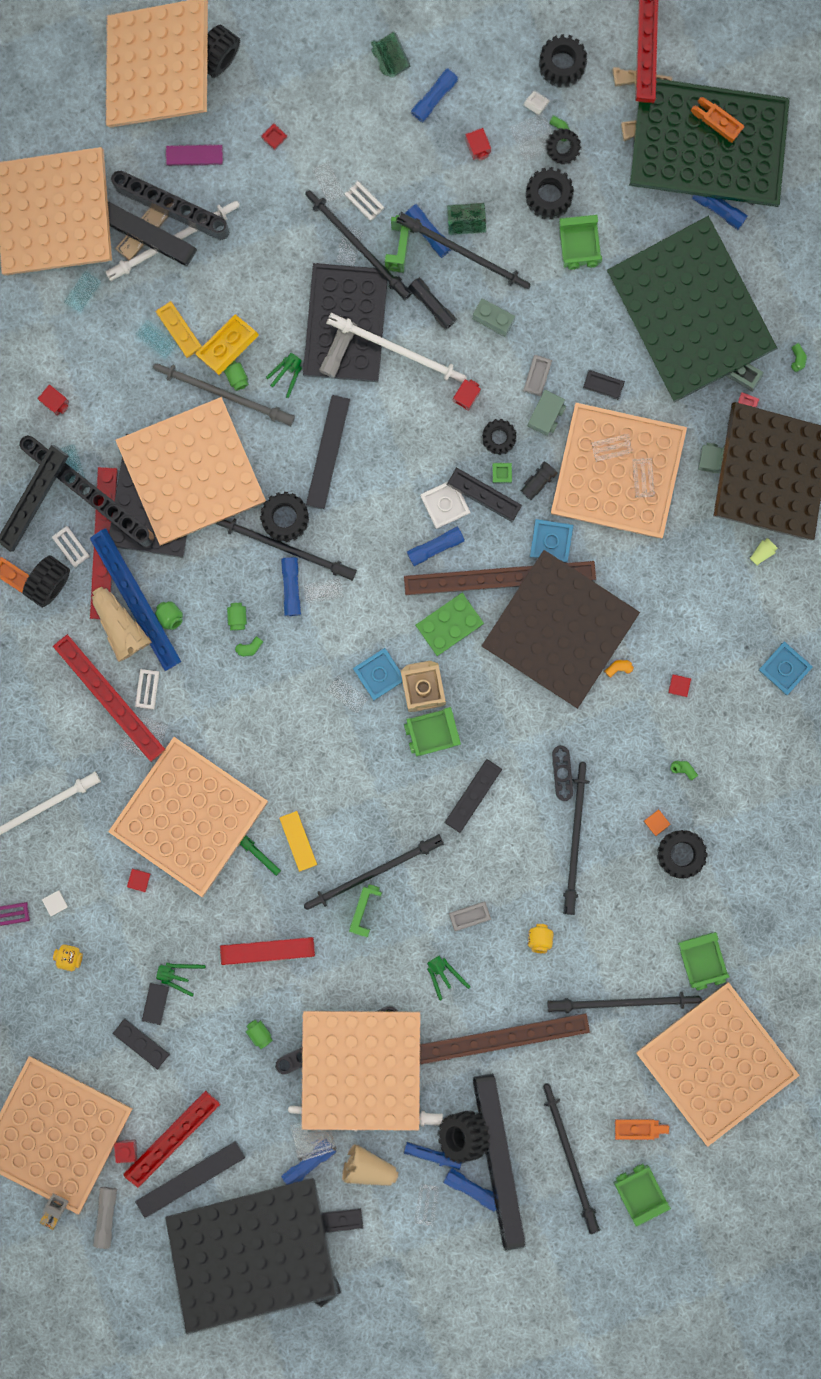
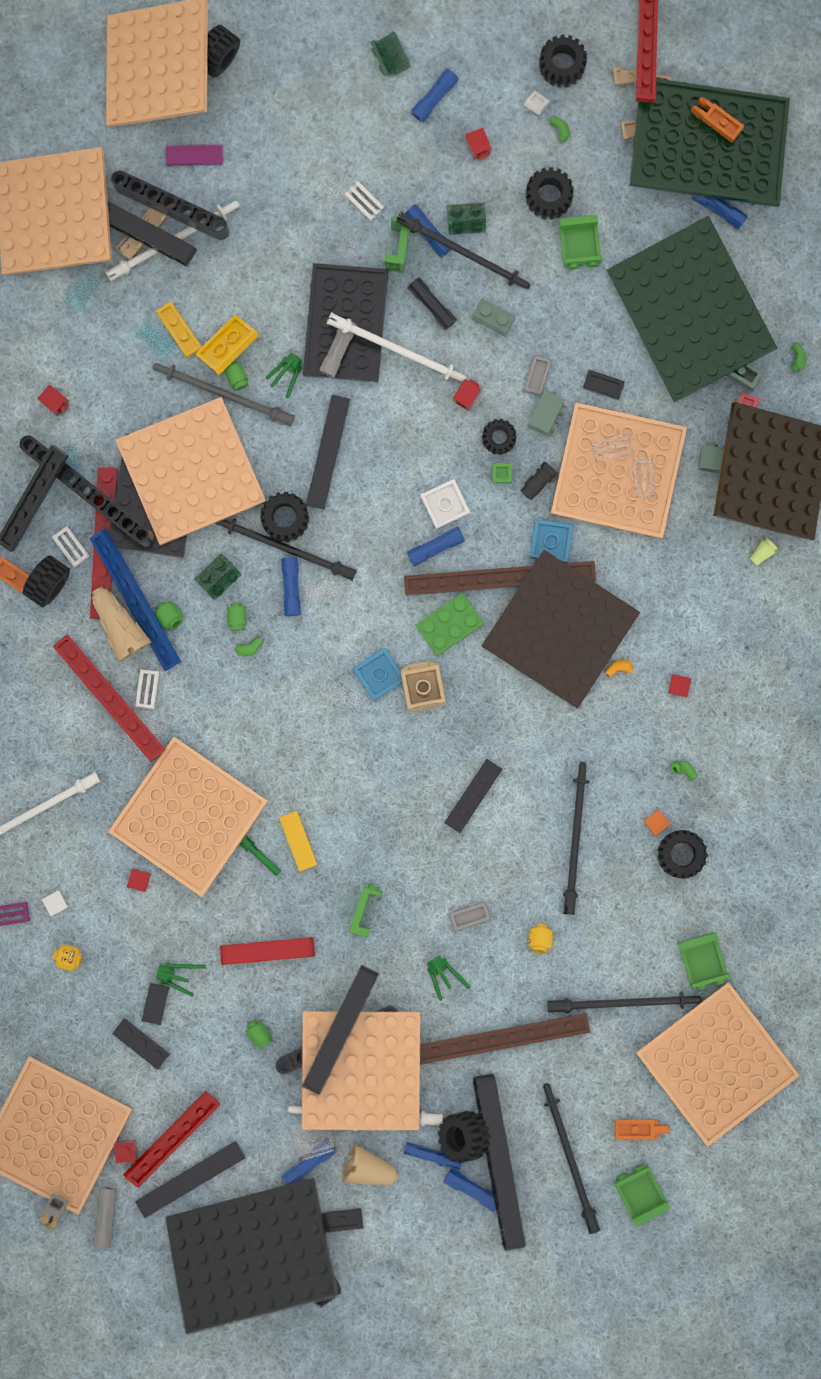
(218, 576): none -> clear green bracket
(274, 136): red tile -> none
(340, 1030): none -> black beam
(394, 281): black bar -> none
(423, 848): black bar -> none
(432, 732): bright green panel -> none
(484, 494): black tile -> none
(552, 146): black tyre -> none
(568, 767): black beam -> none
(785, 668): dark azure tile -> none

